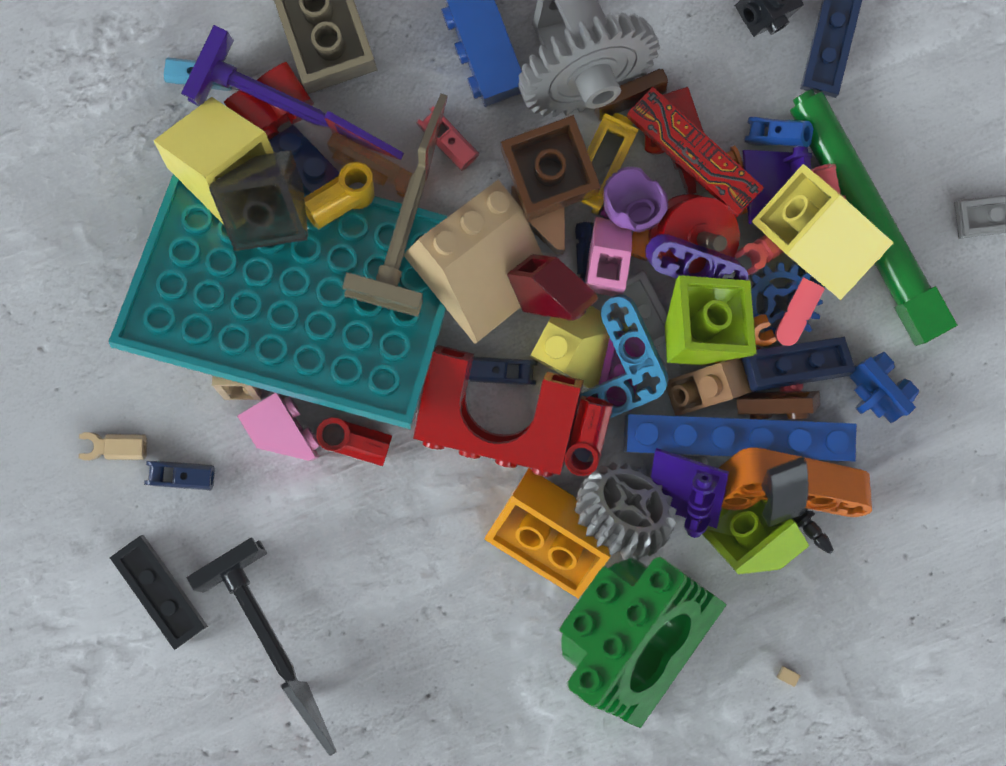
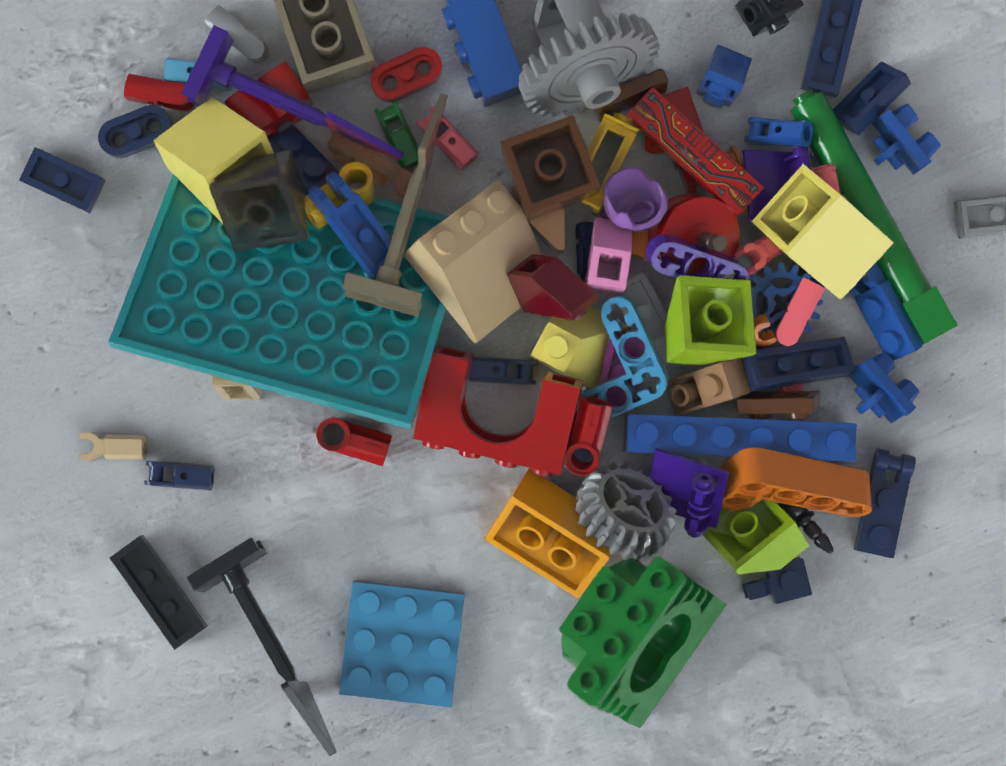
(62, 180): none -> dark blue plate
(135, 128): none -> dark blue plate
(156, 92): none -> red bar
(243, 38): none -> light grey bar
(275, 428): bright pink slope -> none
(353, 224): none -> blue hinge
(400, 138): none -> green bar
(402, 643): none -> dark azure plate
(405, 72): none -> red plate
(723, 77): none -> blue slope
(782, 584): none -> dark blue plate
(786, 491): black slope -> none
(788, 676): tan piece -> none
(871, 97): none -> dark blue plate
(881, 528): none -> dark blue plate
(885, 314): none -> blue hinge
(898, 145): none -> blue hips

